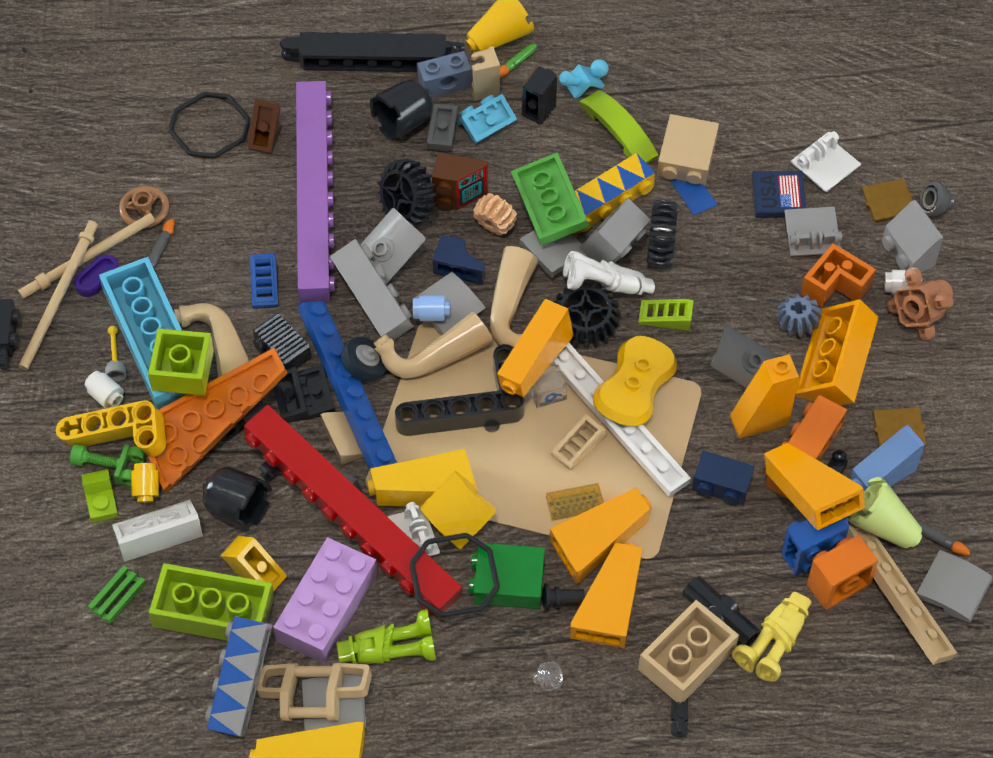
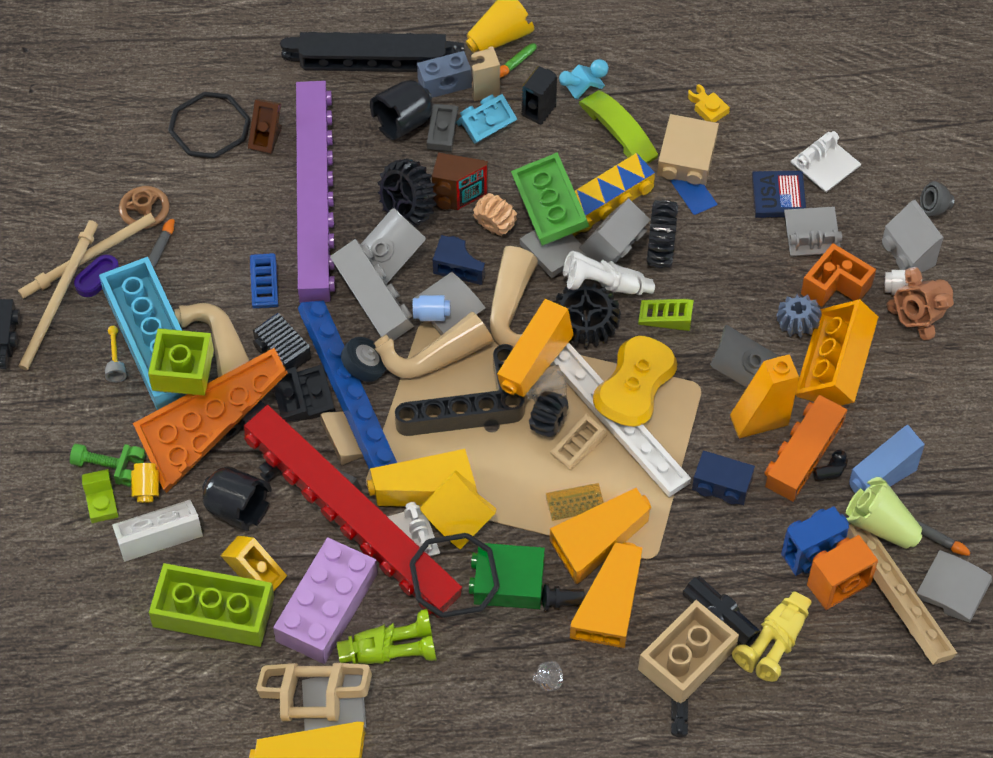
(81, 427): yellow beam -> none
(104, 389): white brick -> none
(109, 588): bright green tile -> none
(238, 676): brick -> none
(548, 414): none -> black gear
(710, 106): none -> yellow plate
(812, 486): light orange slope -> none
(886, 199): pearl gold piece -> none
(890, 421): pearl gold piece -> none

